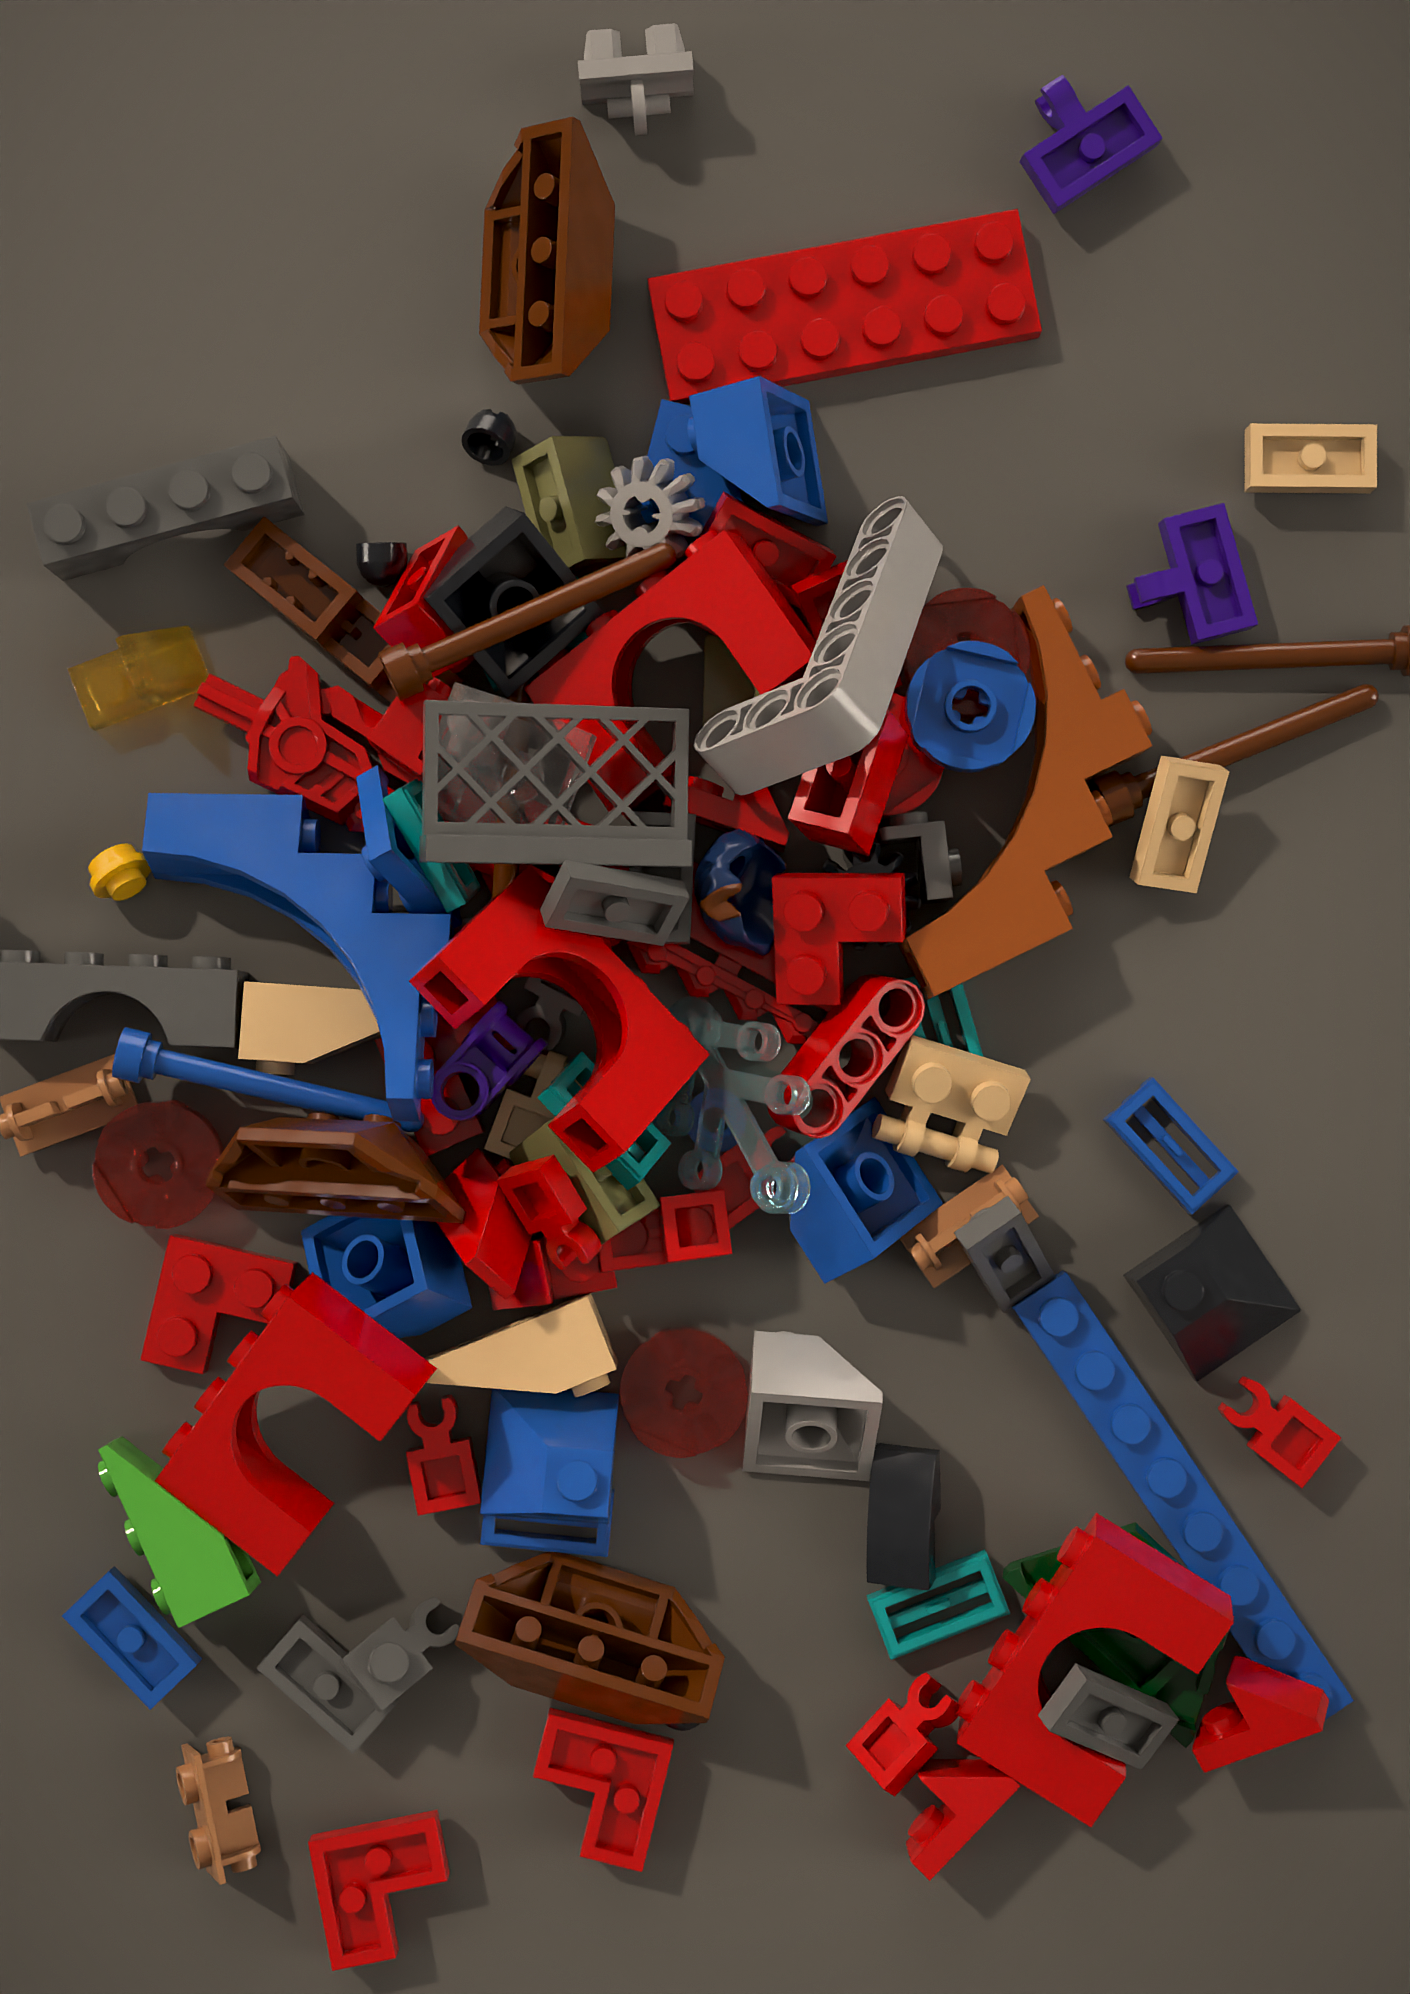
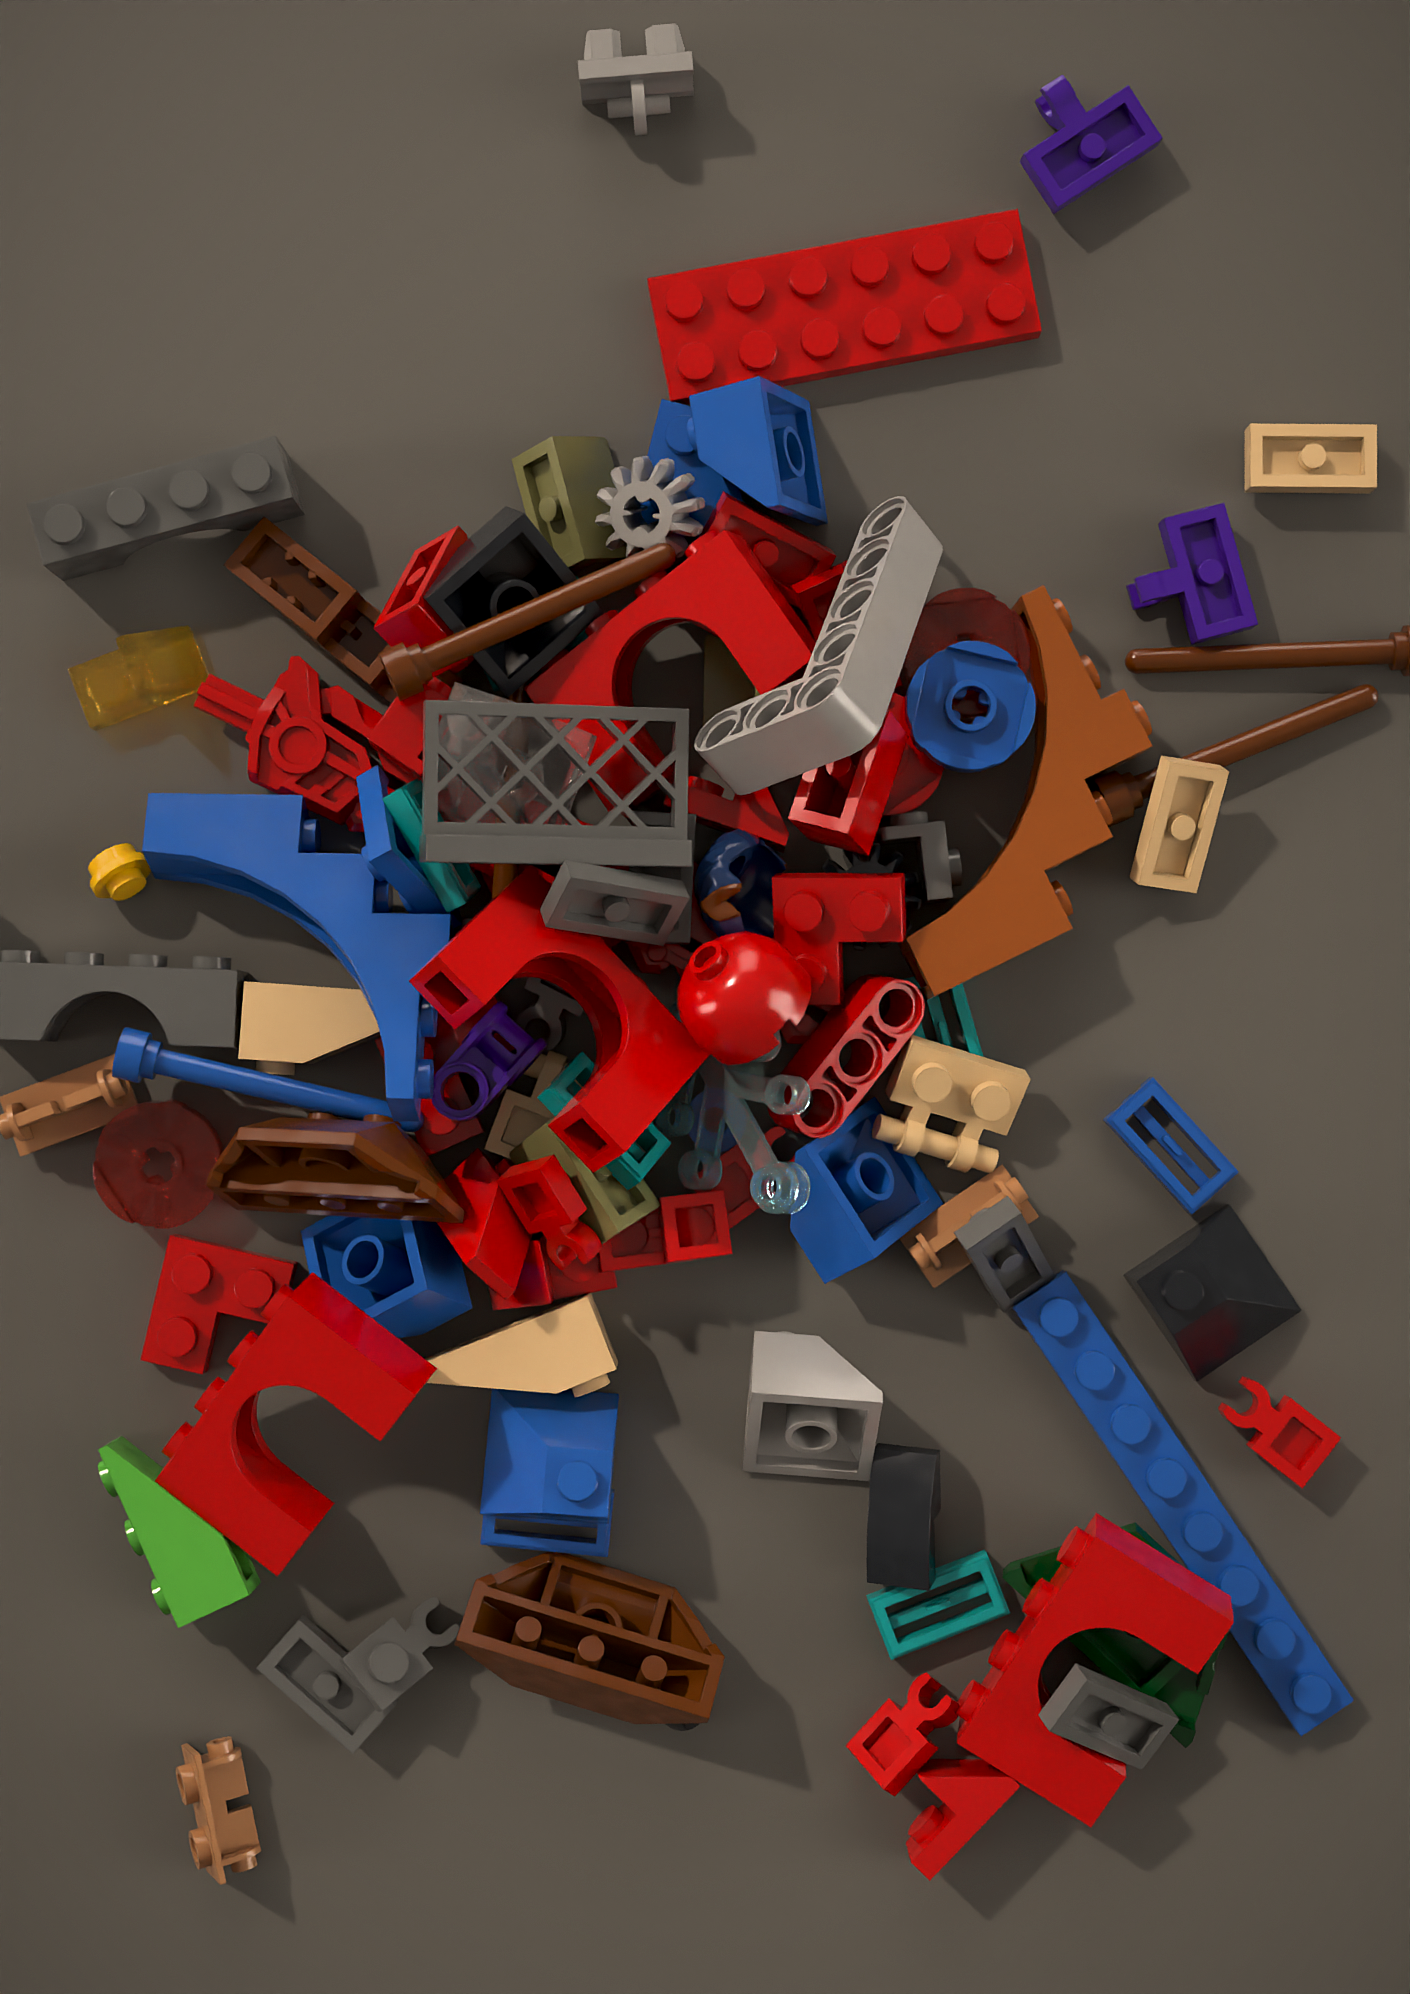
(132, 1637): blue plate -> none
(358, 1870): red plate -> none
(381, 562): black hinge -> none
(443, 1468): red plate -> none
(479, 431): black hinge -> none
(547, 255): reddish brown wedge -> none
(623, 1772): red plate -> none
(697, 1425): clear red plate -> none
(741, 995): none -> red cylinder
(1267, 1714): red slope -> none

